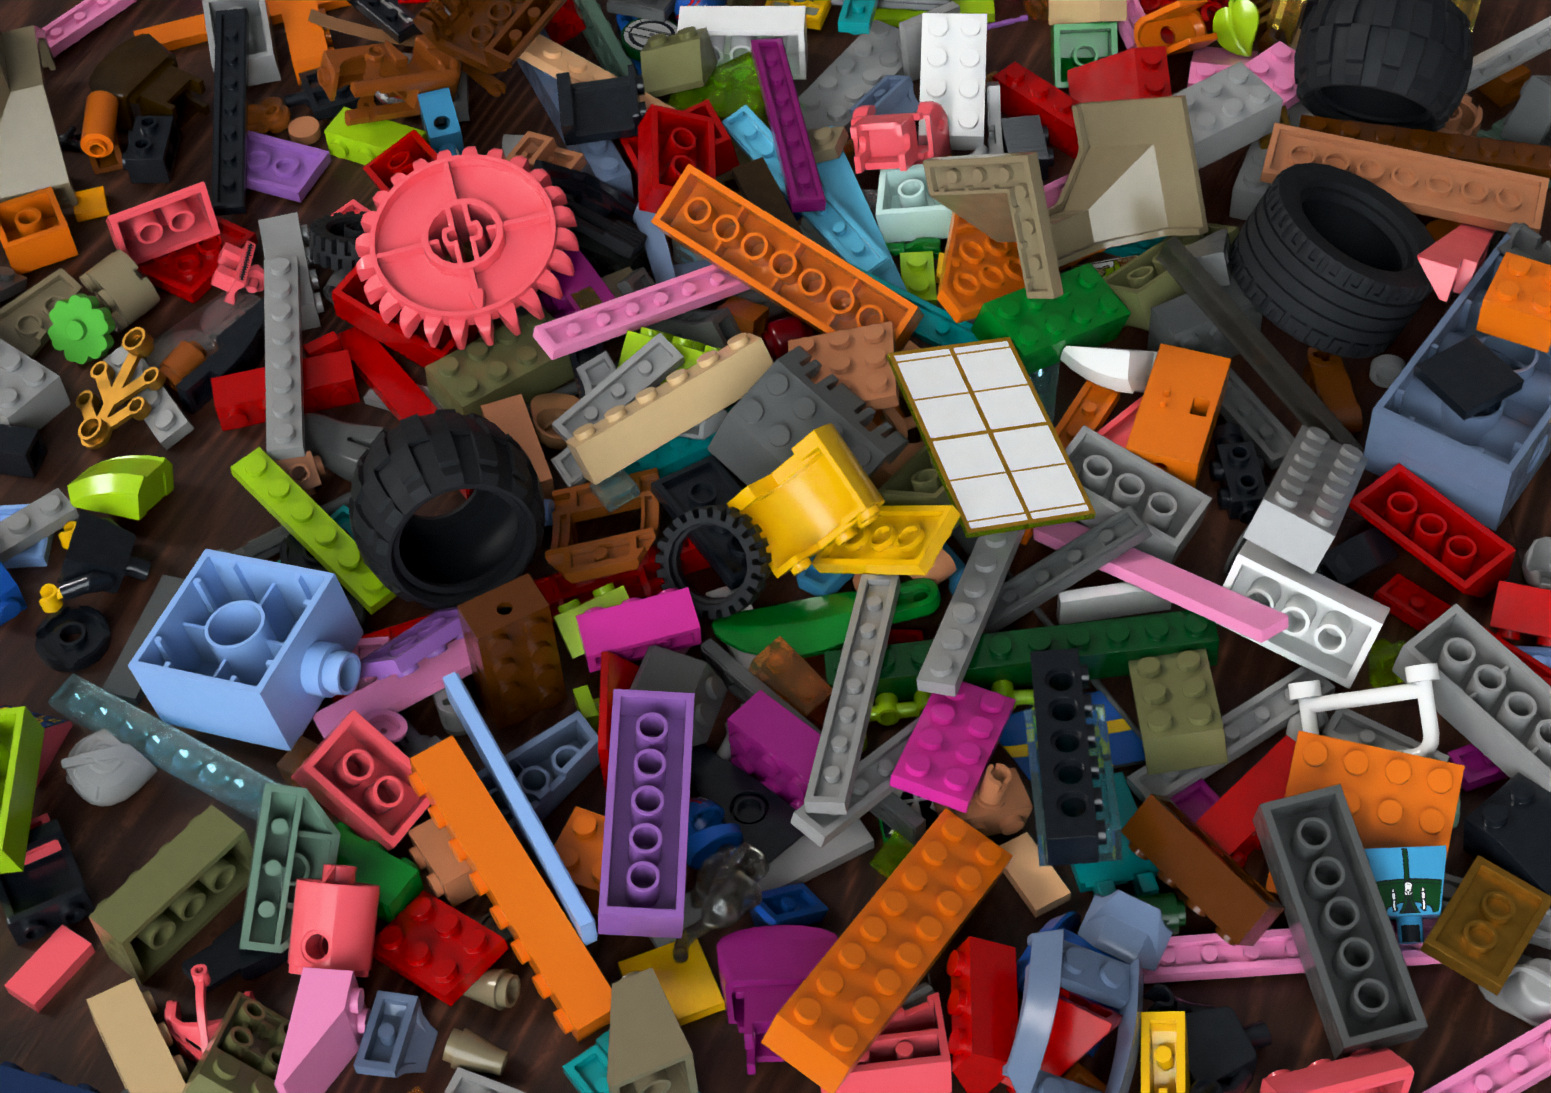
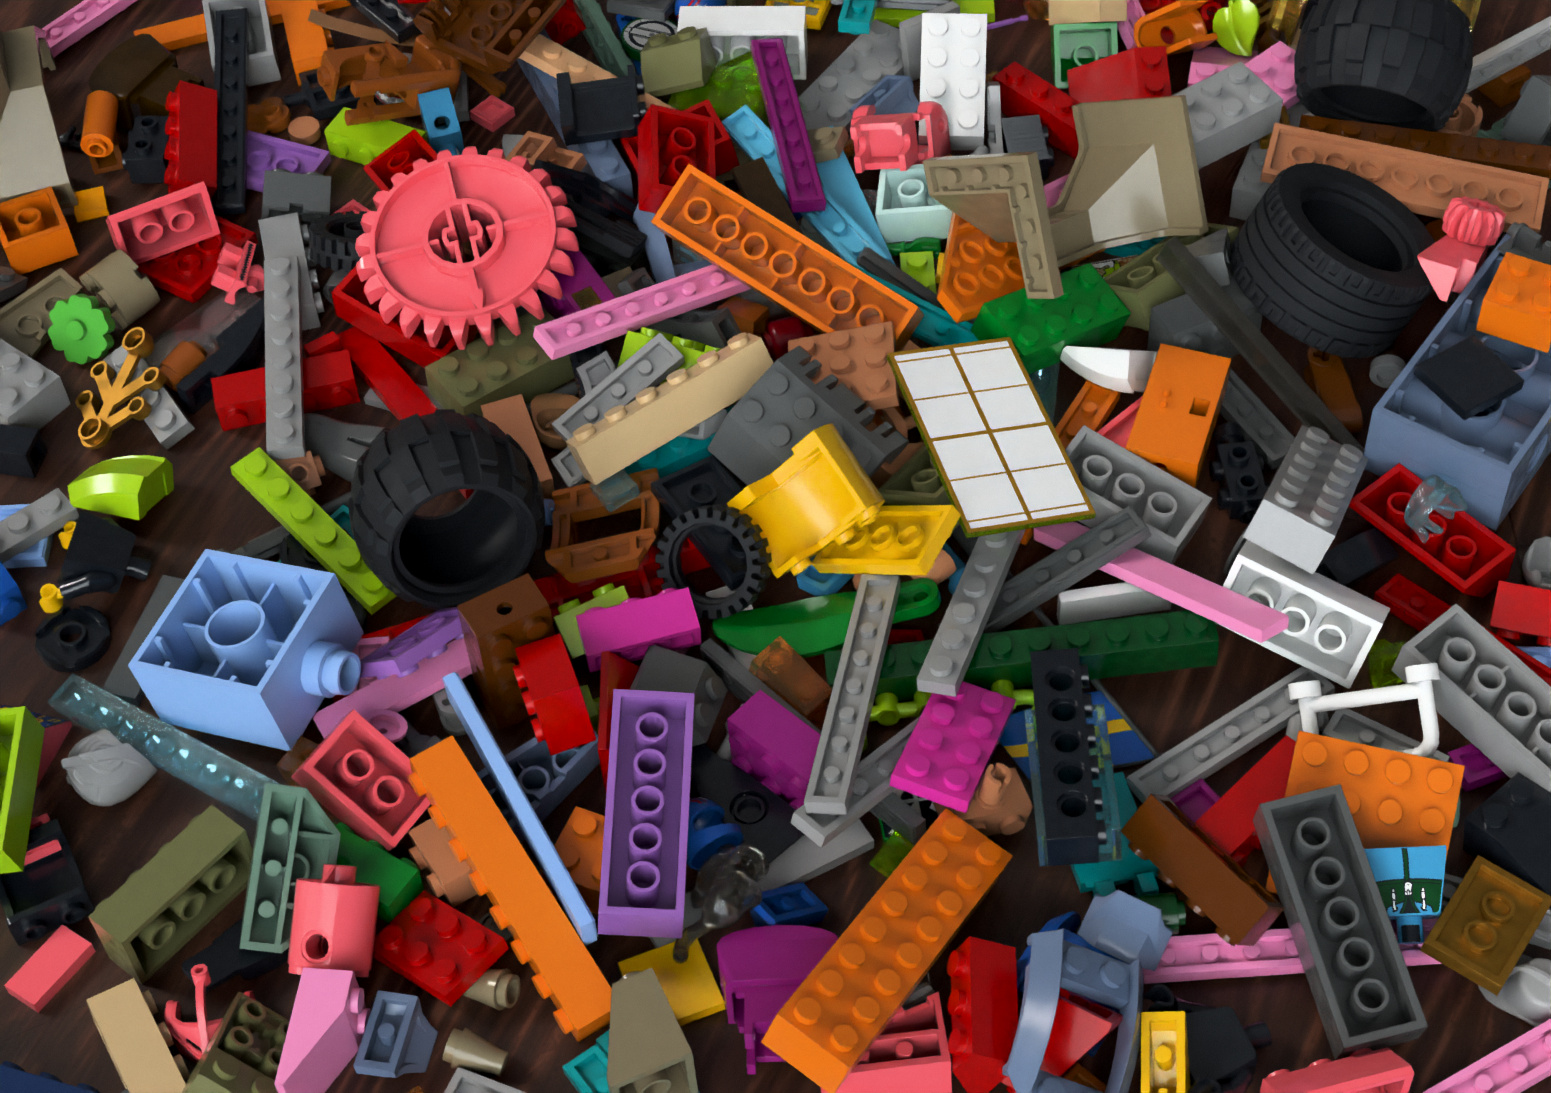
(191, 137): none -> red brick
(296, 192): none -> dark grey brick
(492, 113): none -> coral tile
(553, 695): none -> red brick
(882, 268): none -> dark grey axle
(1037, 885): light nougat tile -> none
(1177, 711): olive brick -> none
(1430, 496): none -> clear light blue piece
(1473, 221): none -> coral gear

